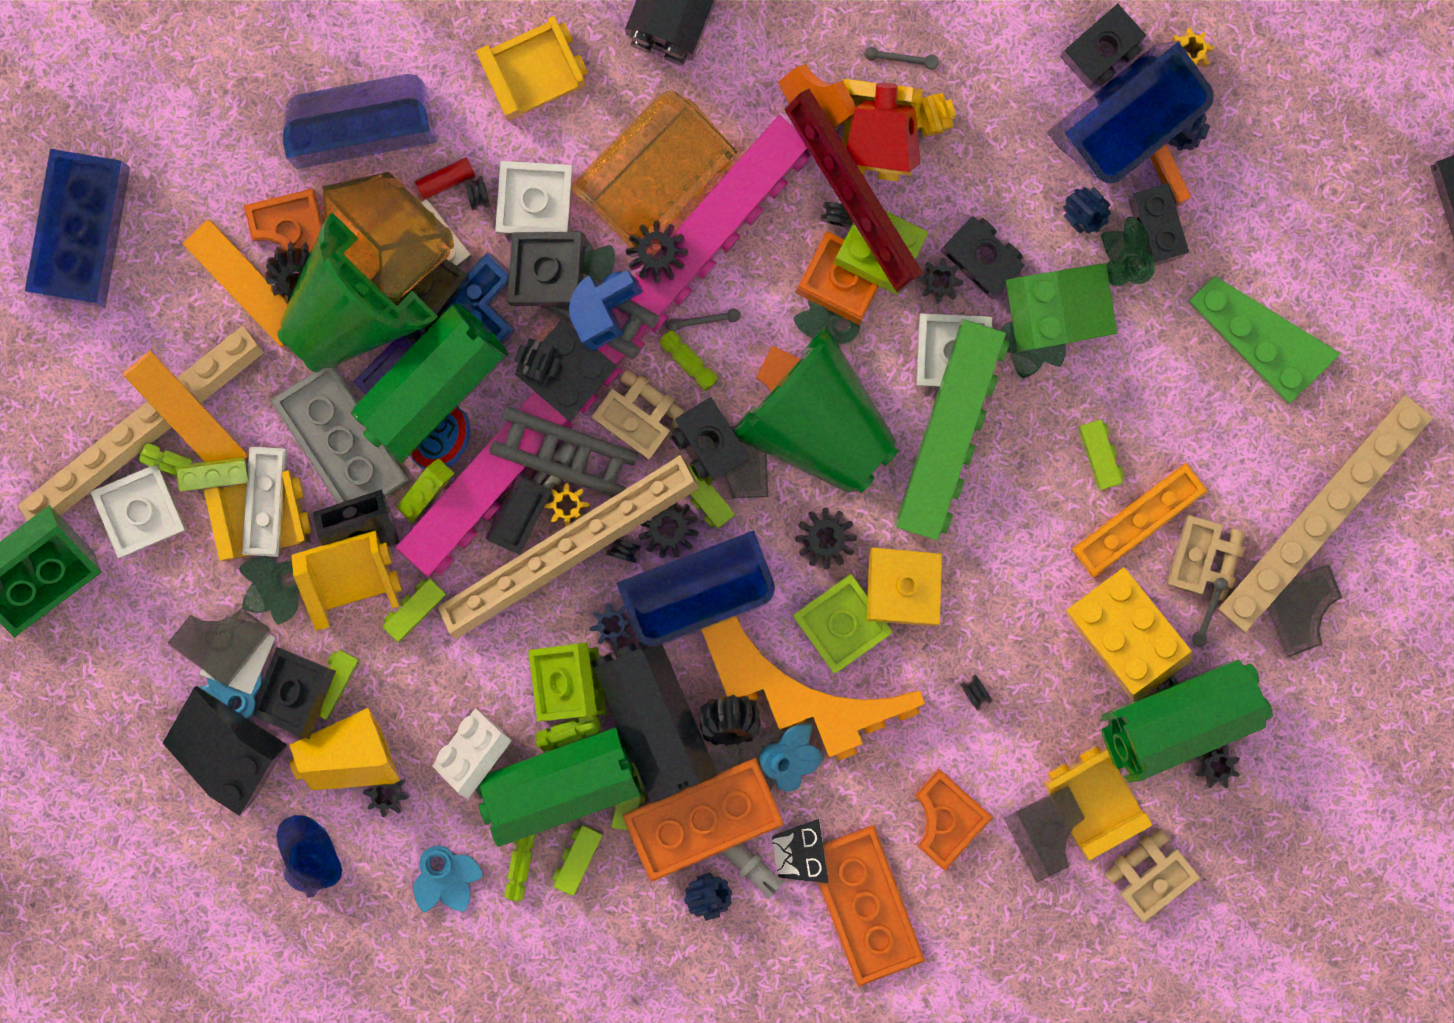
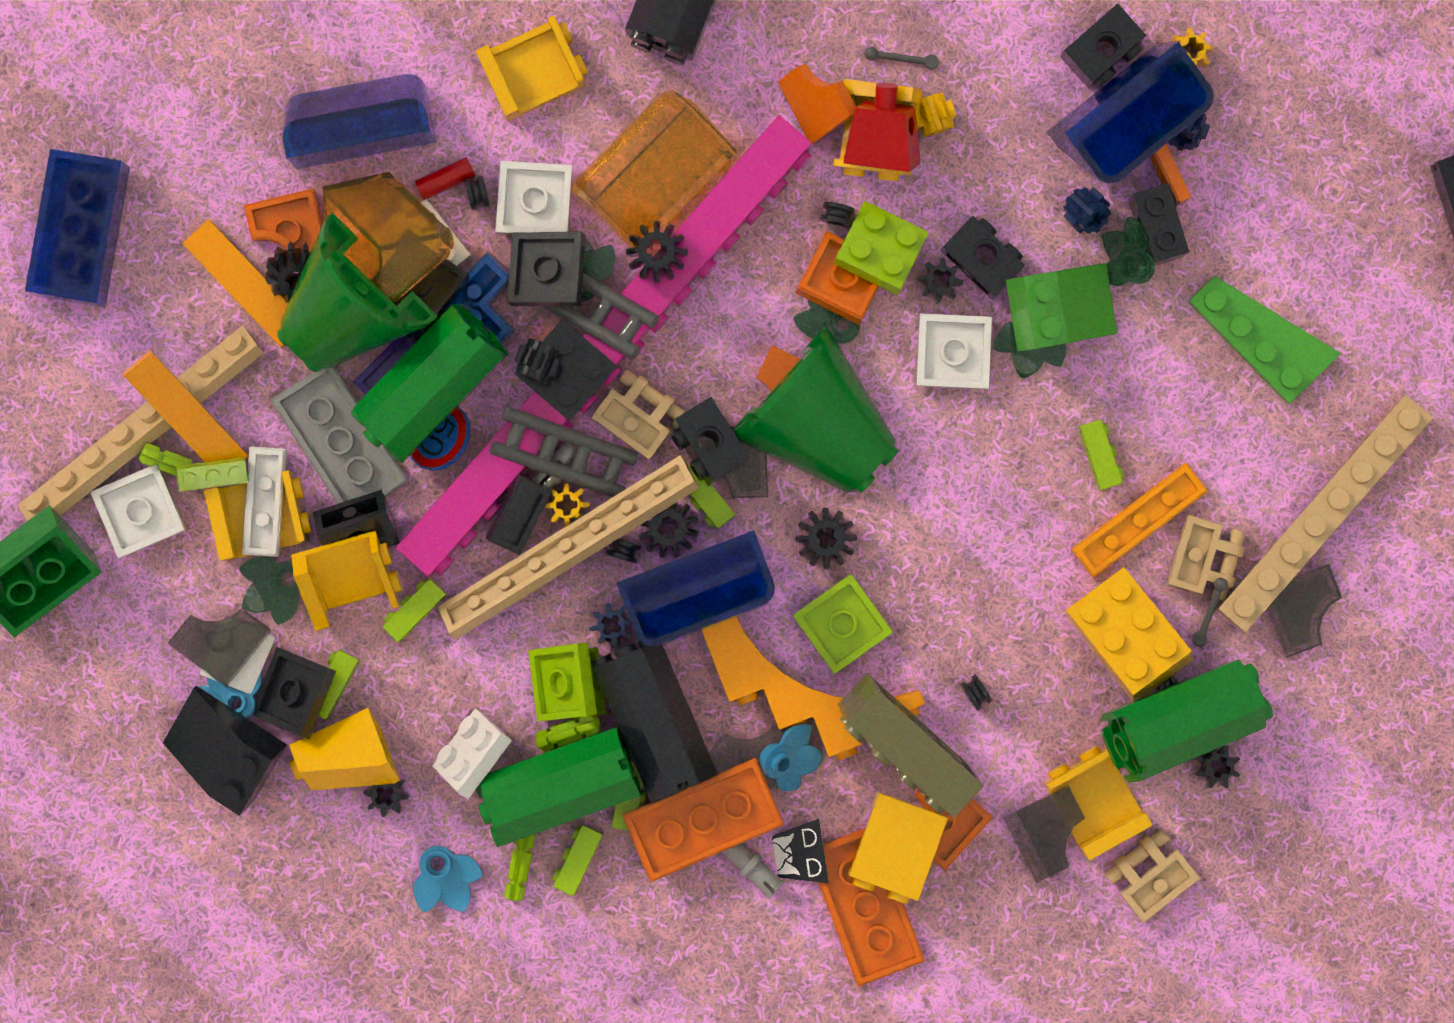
(307, 855): clear blue piece -> none
(425, 490): lime piece -> none
(593, 305): blue brick -> none
(688, 360): lime axle -> none
(708, 896): dark blue gear -> none
(729, 720): black gear -> none
(732, 315): dark grey hinge -> none
(853, 190): dark red tile -> none
(897, 848): none -> yellow panel
(904, 587): yellow plate -> none
(910, 745): none -> olive brick
(951, 428): bright green brick -> none

